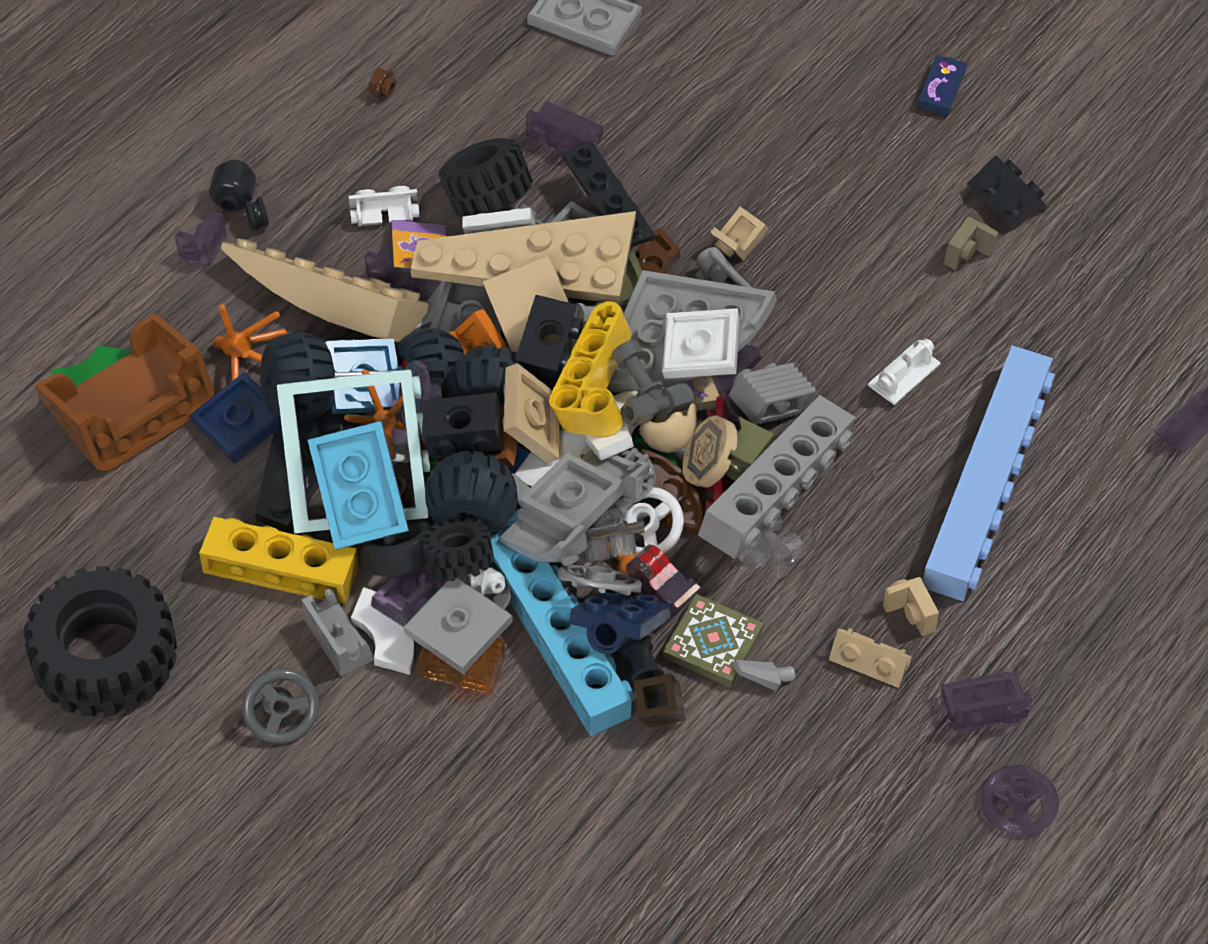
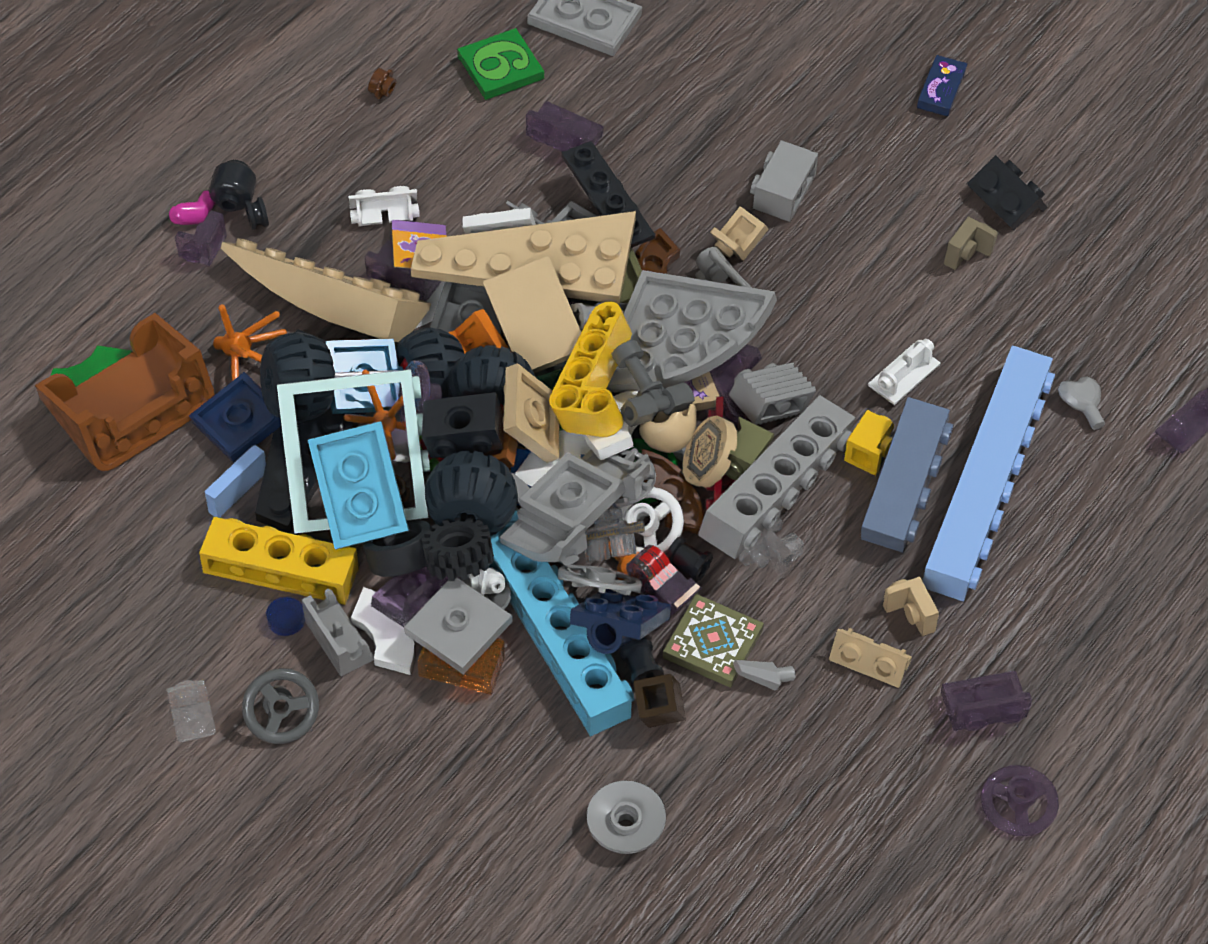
(90, 601): black tyre -> none
(191, 710): none -> clear bracket
(192, 212): none -> dark pink arm
(235, 481): none -> light blue tile
(285, 616): none -> clear blue tile
(486, 177): black tyre -> none
(500, 63): none -> green tile
(549, 318): black brick -> none
(626, 802): none -> light grey dish
(689, 558): none -> black bush
(701, 343): white tile -> none
(784, 180): none -> light grey brick
(869, 442): none -> yellow brick
(906, 475): none -> sand blue wedge
(1084, 397): none -> light grey rock

